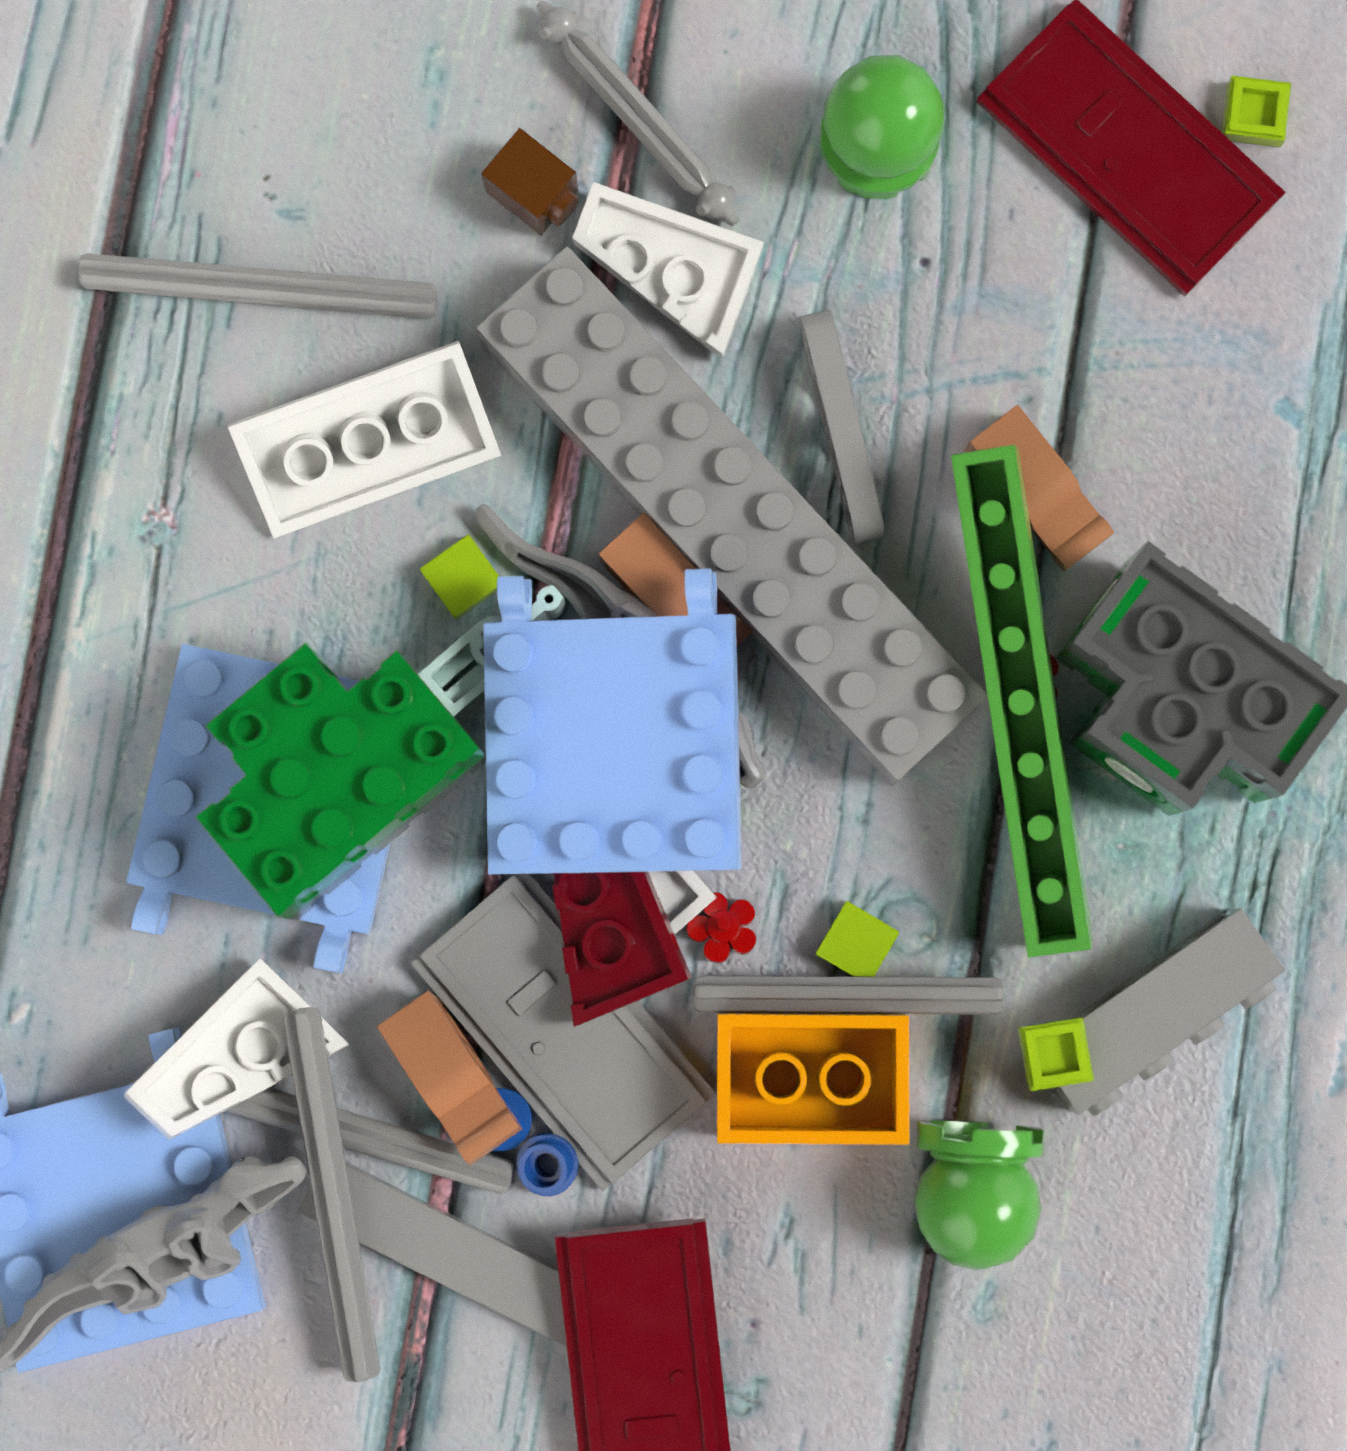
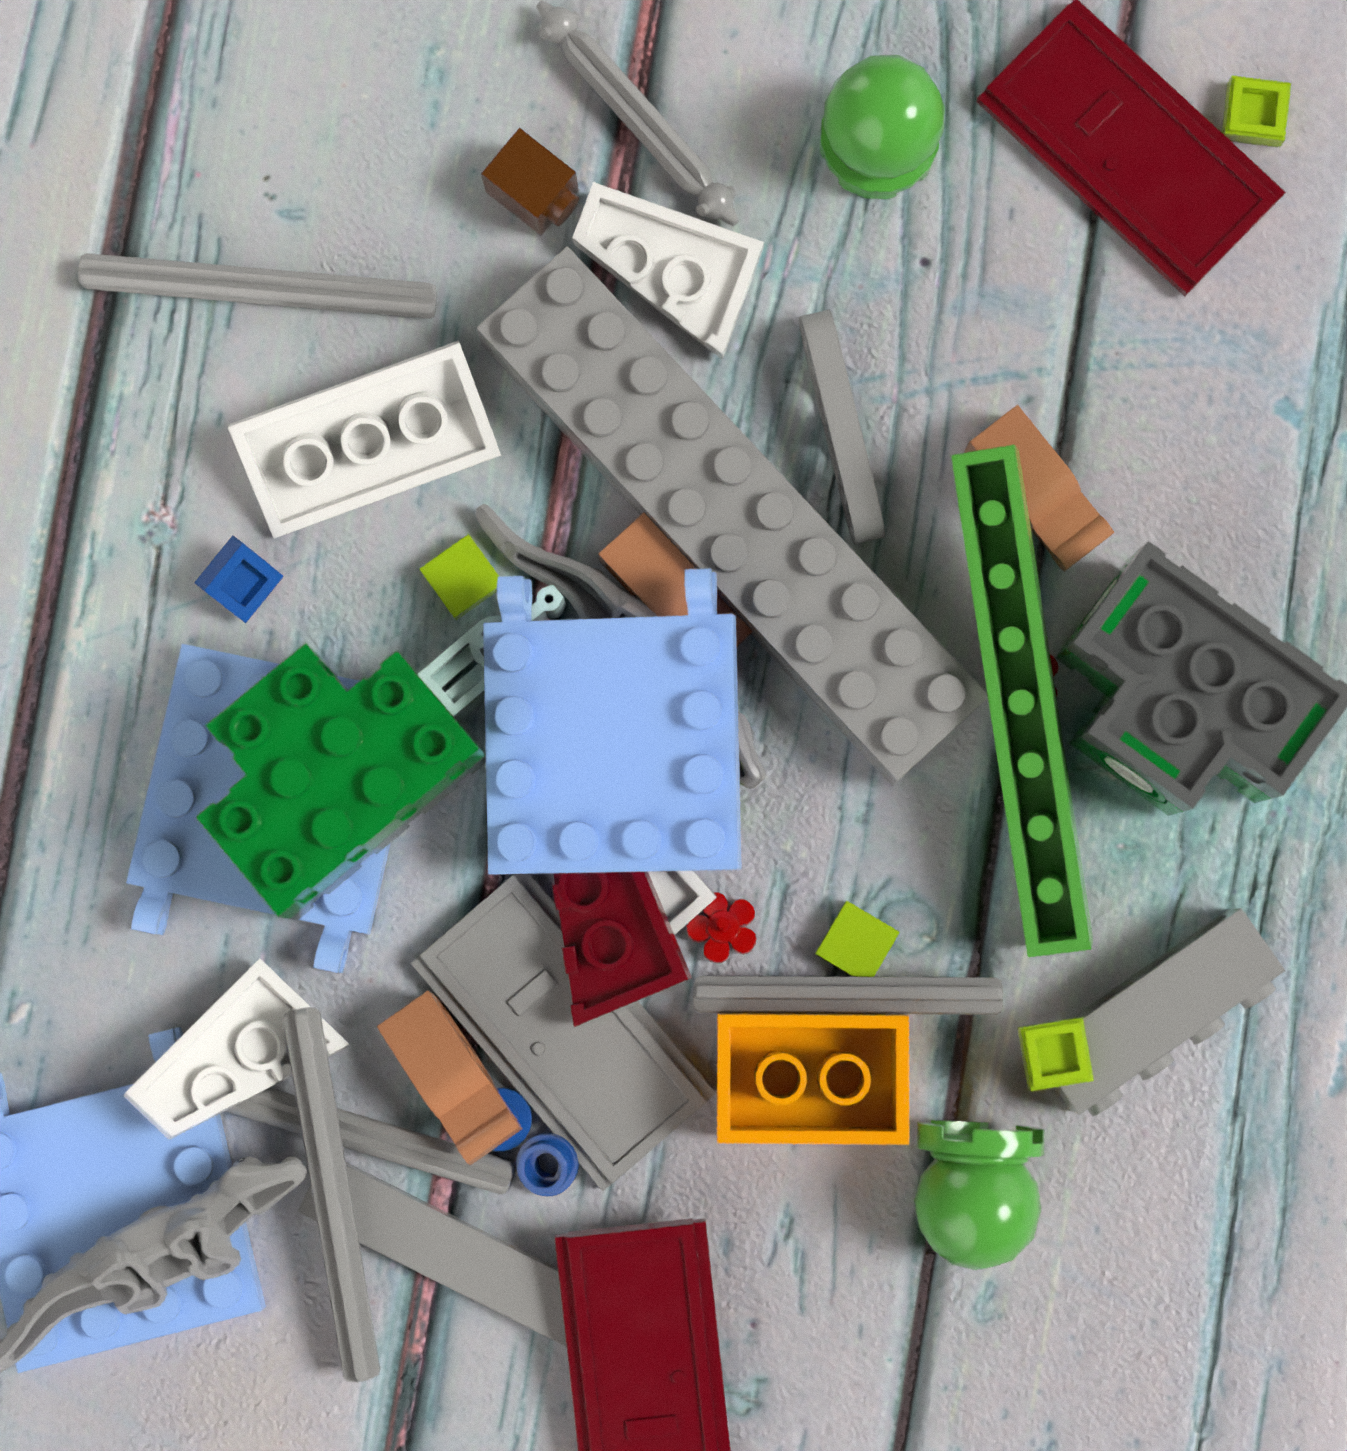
(239, 579): none -> blue plate

